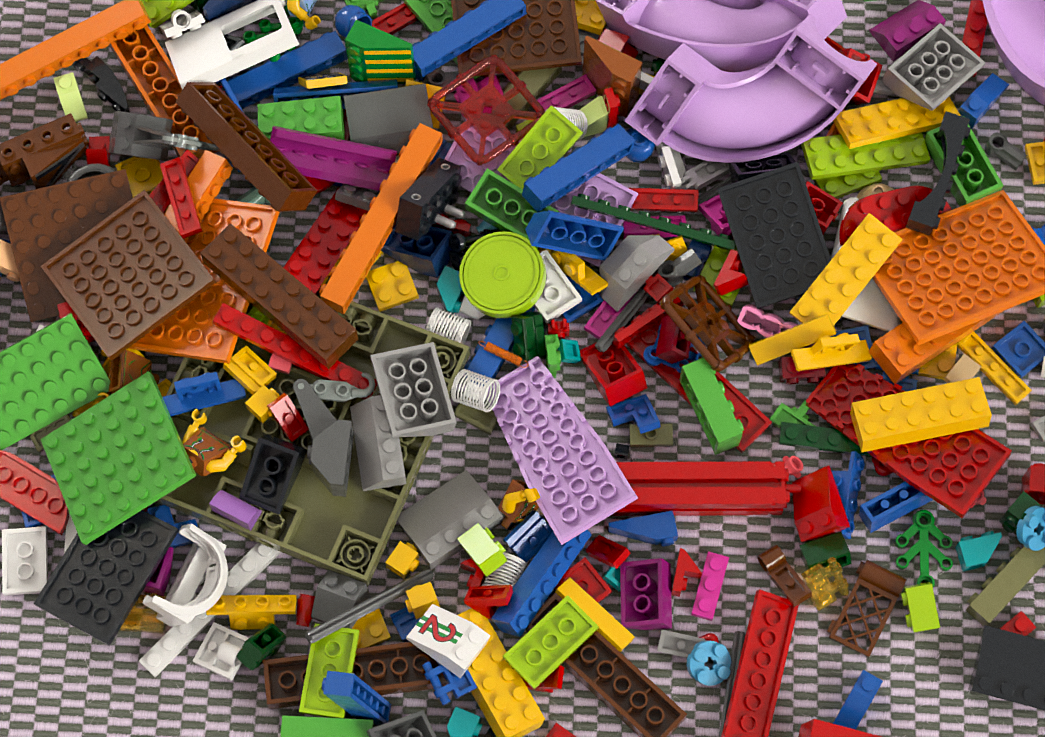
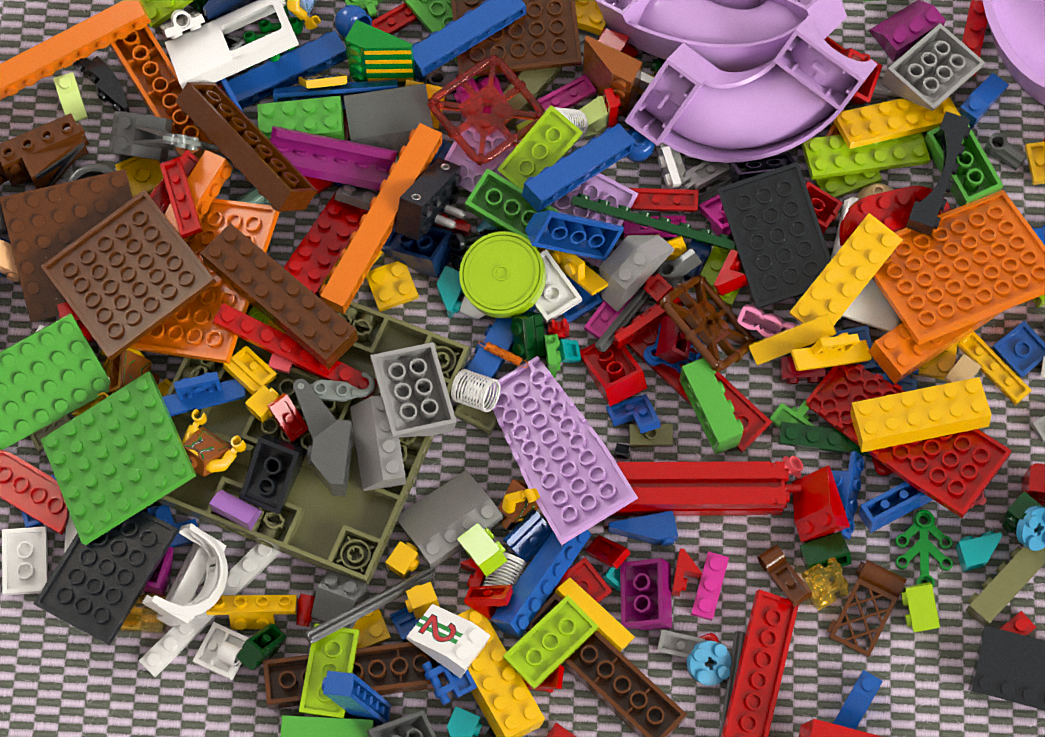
(98, 150): red slope -> none
(463, 328): white piece -> none

